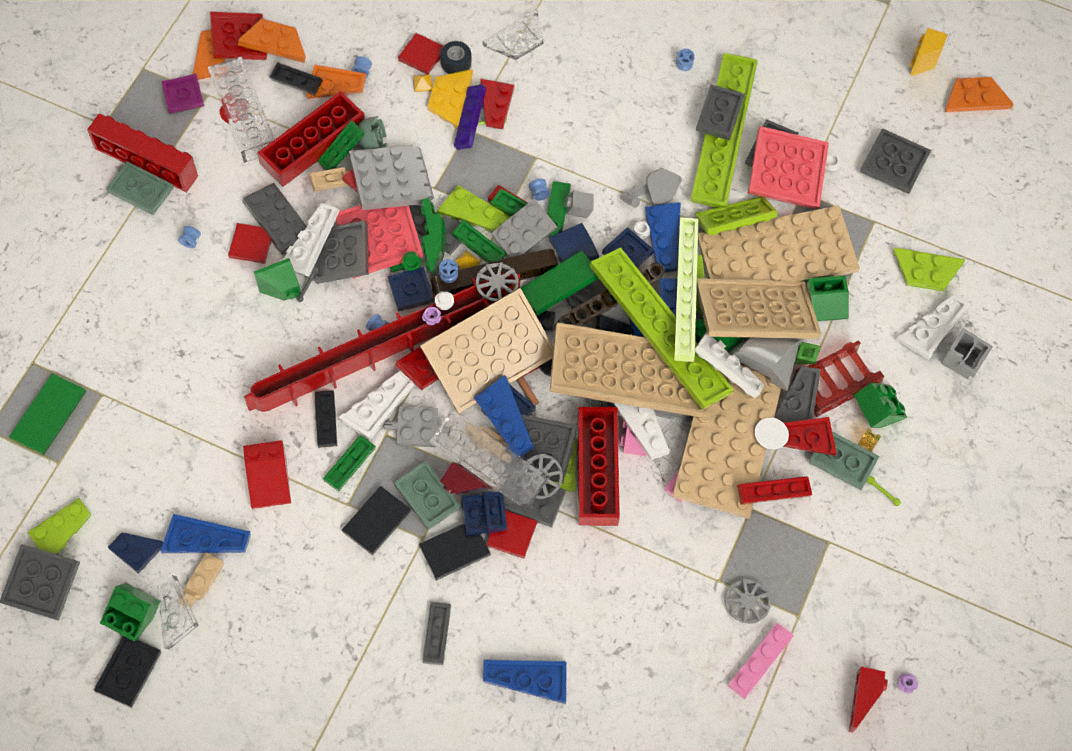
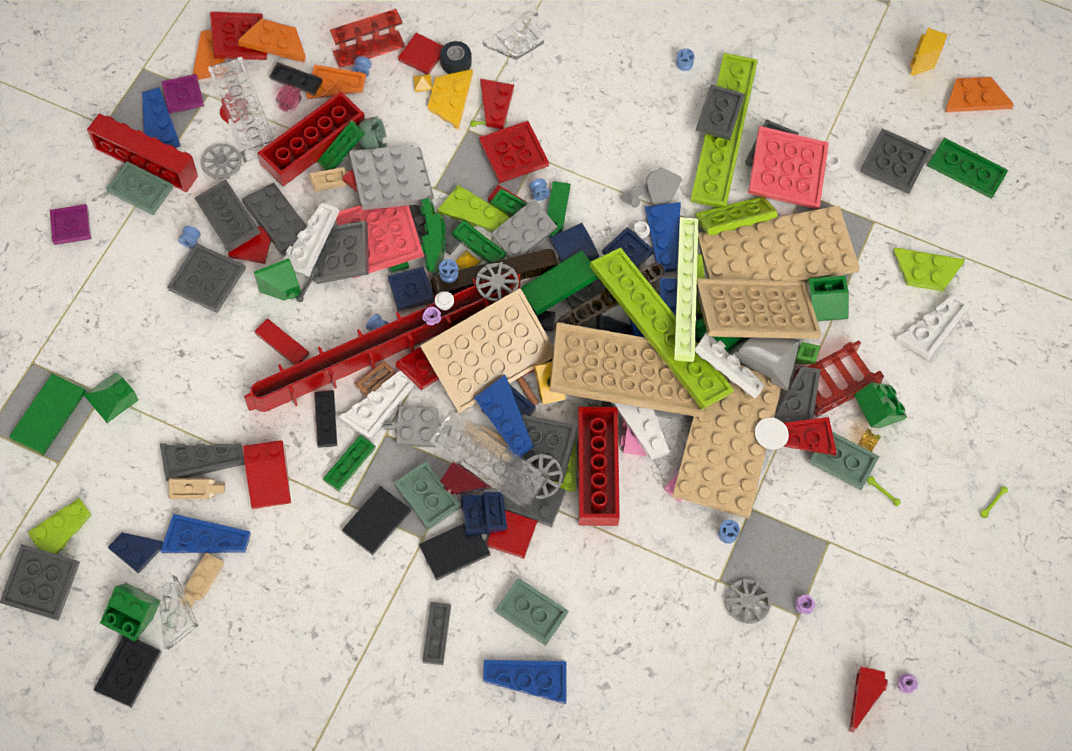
(70, 224): none -> magenta plate
(111, 397): none -> green slope
(157, 118): none -> blue wing
(194, 488): none -> tan hinge
(198, 459): none -> dark grey wing
(206, 278): none -> dark grey plate
(221, 161): none -> light grey wheel
(227, 215): none -> dark grey plate
(281, 342): none -> red tile
(288, 98): none -> clear pink head
(364, 390): none -> medium nougat tile
(369, 48): none -> clear red fence
(411, 261): green tile -> none
(470, 117): dark purple plate -> none
(513, 152): none -> red plate
(531, 611): none -> sand green plate
(542, 373): none -> yellow brick
(579, 204): light grey brick -> none
(730, 527): none -> medium blue wheel
(760, 660): bright pink plate -> none
(774, 490): red tile -> none
(805, 599): none -> lavender plate
(967, 168): none -> green tile
(967, 354): light grey plate -> none
(985, 513): none -> lime hinge

